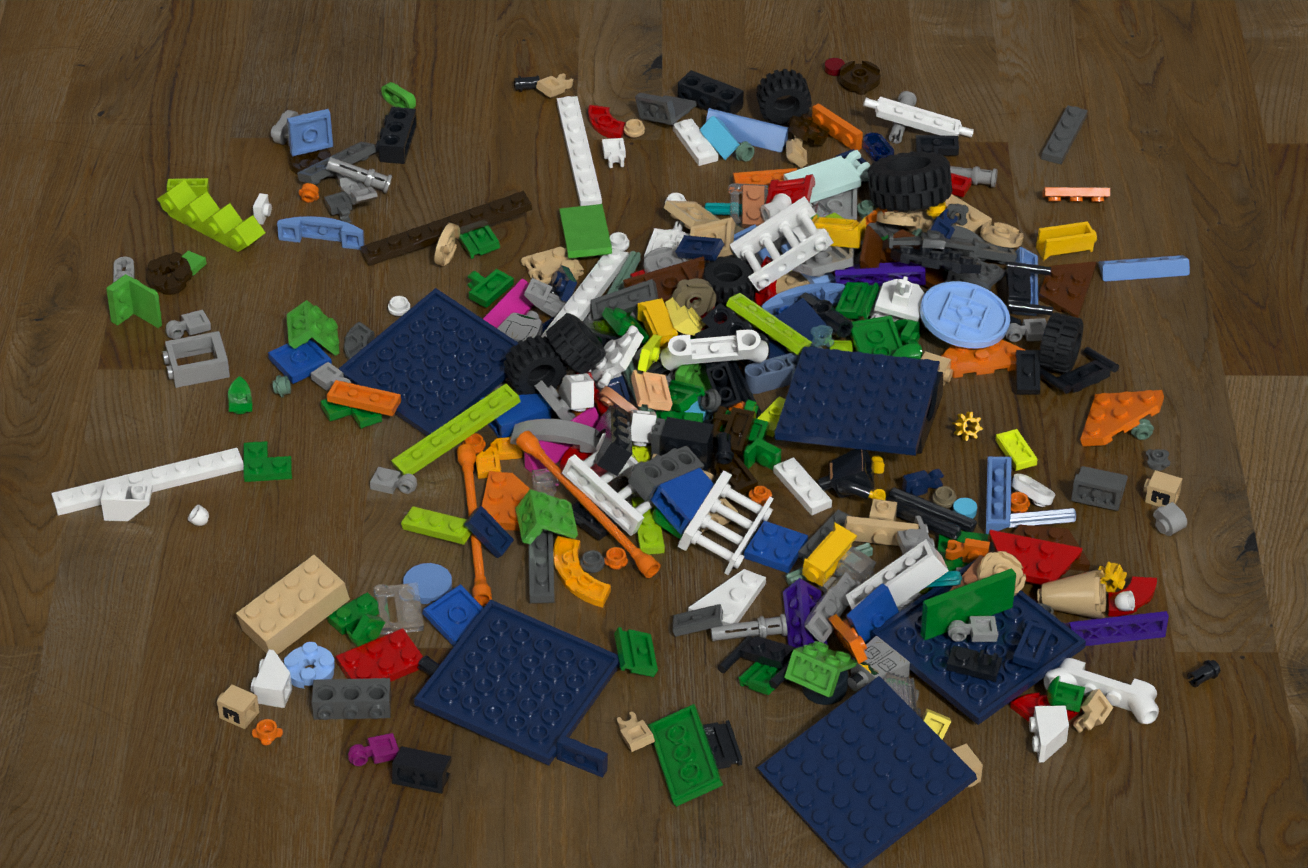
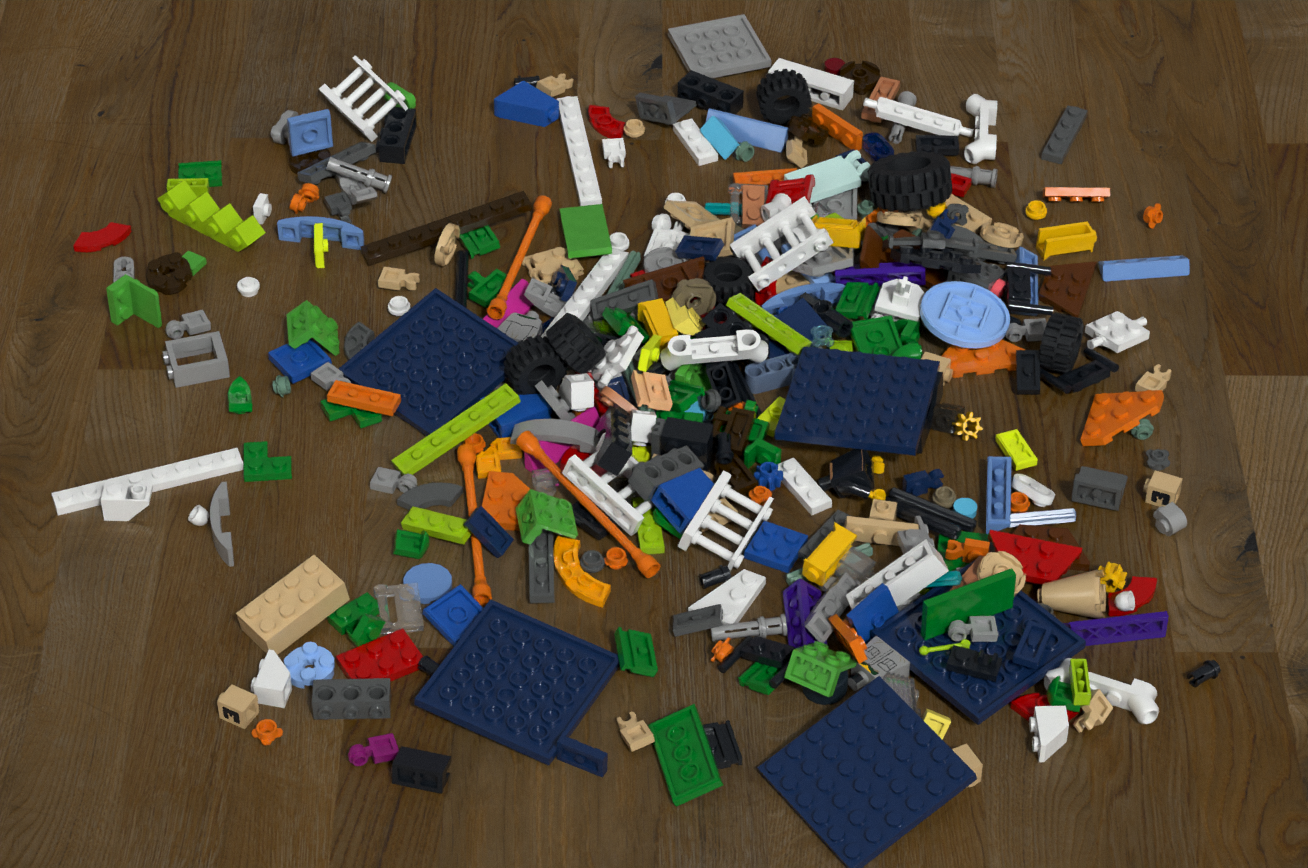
(94, 241): none -> red tile
(205, 169): none -> green plate
(218, 508): none -> light grey slope
(248, 286): none -> white plate
(298, 203): none -> orange plate
(320, 245): none -> neon yellow plate
(355, 116): none -> white fence
(396, 278): none -> tan plate
(411, 544): none -> green plate
(430, 495): none -> dark grey tile
(461, 280): none -> black axle
(498, 305): none -> orange hose
(526, 105): none -> blue slope
(661, 222): none -> white plate
(715, 576): none -> black pin
(720, 47): none -> light grey plate
(722, 650): none -> orange plate
(768, 475): none -> blue gear
(823, 86): none -> white brick
(884, 88): none -> nougat plate
(924, 650): none -> lime hinge
(944, 415): none -> clear smoke bracket
(984, 144): none -> white plate
(999, 287): none -> coral tile
(1036, 210): none -> yellow plate
(1080, 682): none -> lime piece
(1117, 332): none -> white plate
(1153, 215): none -> orange plate
(1154, 381): none -> tan plate

